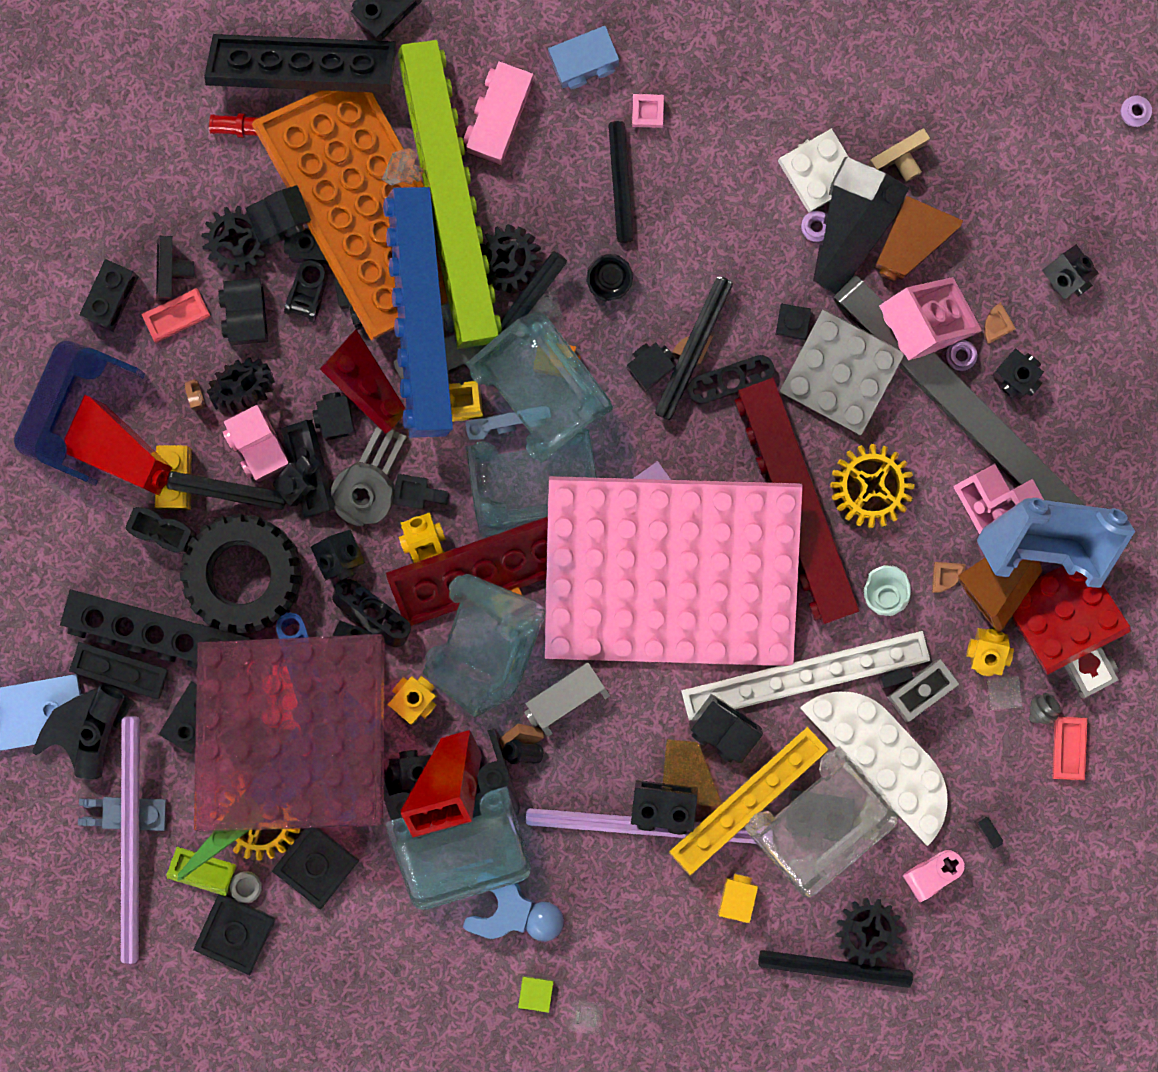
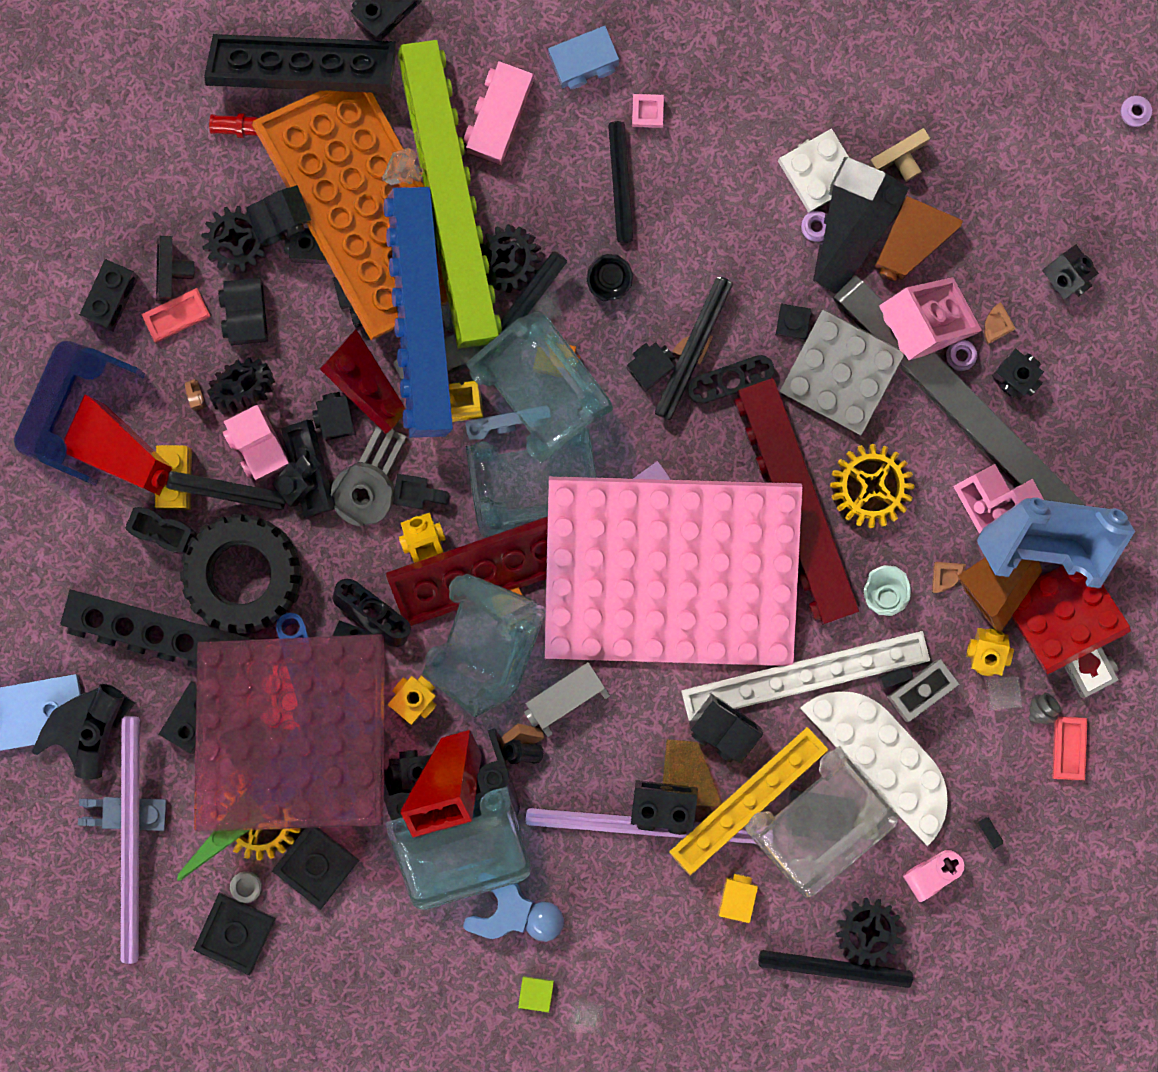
(118, 670): black plate -> none
(211, 876): lime tile -> none
(306, 292): black piece -> none
(338, 555): black brick -> none

